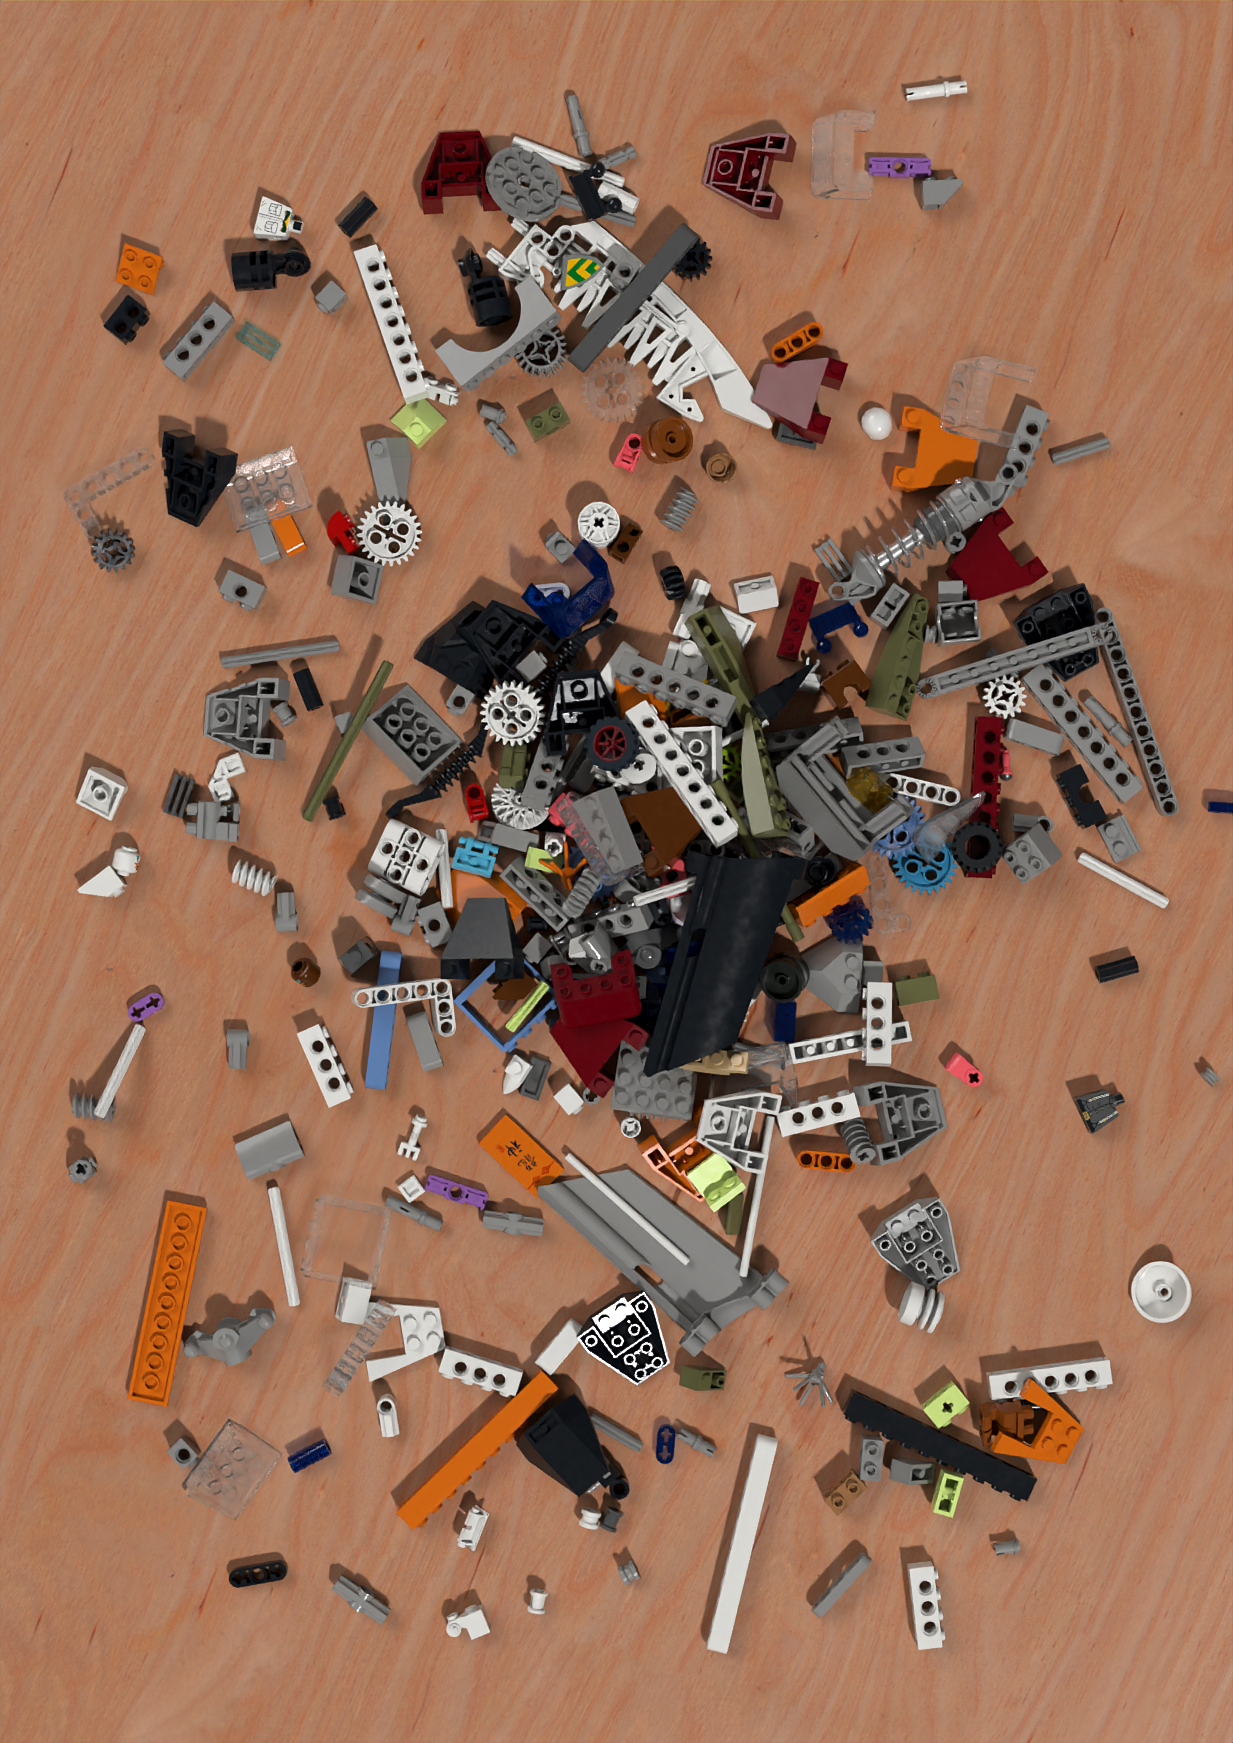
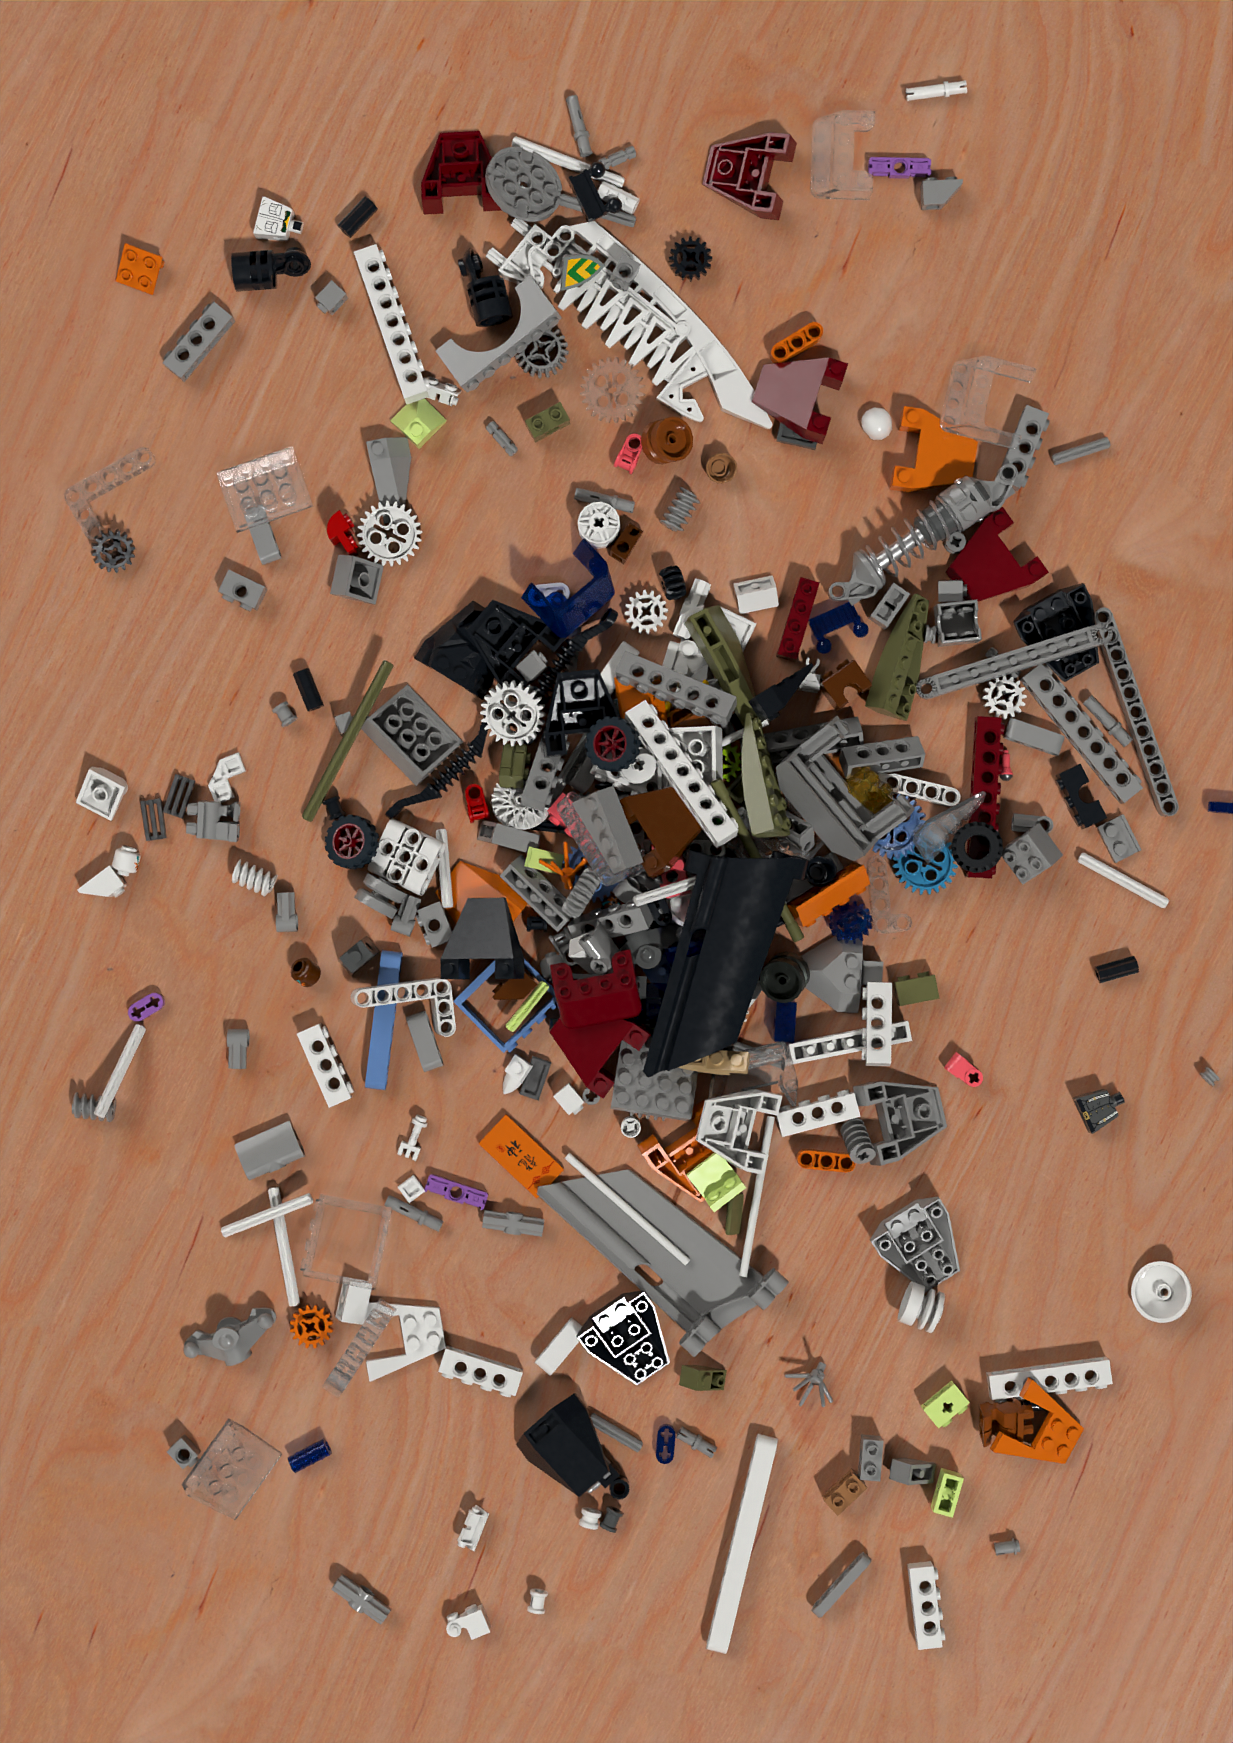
(82, 1170): light grey connector -> none
(122, 317): black brick -> none
(153, 819): none -> flat silver tile
(167, 1303): orange plate -> none
(194, 481): black wedge -> none
(242, 717): light grey wedge -> none
(244, 332): clear light blue tile -> none
(253, 1581): black beam -> none
(267, 1215): none -> white axle
(280, 654): light grey axle -> none
(289, 535): orange beam -> none
(318, 1330): none -> orange gear
(368, 840): none -> black wheel
(388, 1417): white piece -> none
(459, 691): light grey brick -> none
(472, 861): medium azure plate -> none
(477, 1449): orange brick -> none
(493, 414): light grey pin -> none
(536, 948): light grey brick -> none
(554, 843): white piece -> none
(559, 546): light grey bracket -> none
(614, 501): none -> light grey pin
(628, 1572): light grey wheel -> none
(633, 297): dark grey beam -> none
(638, 605): none -> white gear
(824, 547): light grey tile -> none
(939, 1445): black brick -> none

